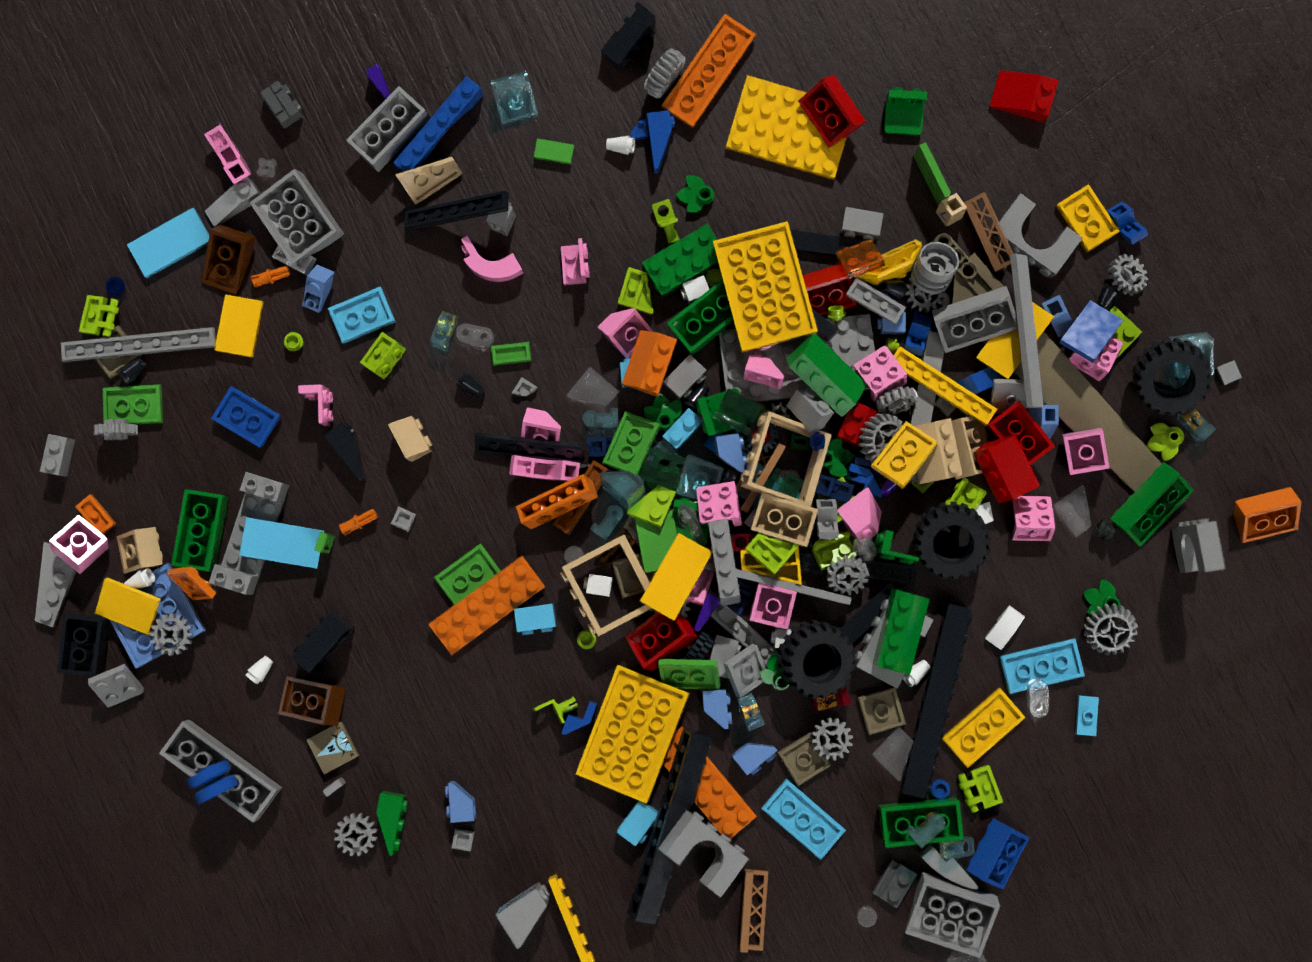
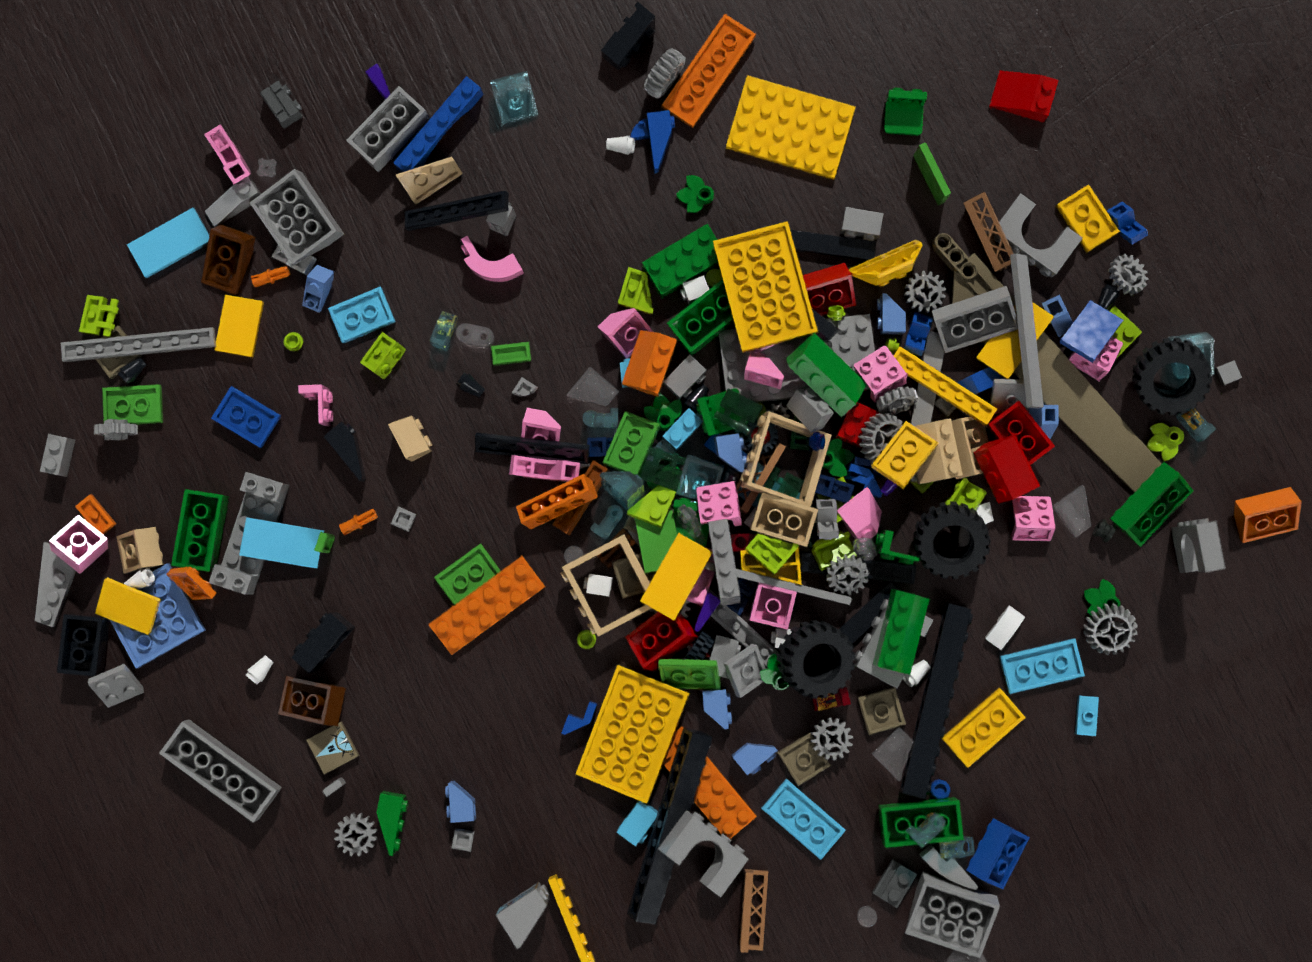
(115, 286): clear blue plate -> none
(165, 629): light grey gear -> none
(211, 780): blue wheel -> none
(535, 618): medium azure brick -> none
(554, 151): bright green tile -> none
(560, 709): lime bracket -> none
(573, 263): bright pink bracket -> none
(667, 221): lime bracket -> none
(750, 712): clear light blue leg -> none
(831, 110): red slope -> none
(860, 258): clear orange plate -> none
(875, 301): light grey plate -> none
(894, 288): black cone -> none
(935, 267): light grey wheel -> none
(951, 209): tan brick -> none
(985, 785): lime plate -> none
(1037, 696): clear plate -> none
(1086, 451): bright pink brick -> none

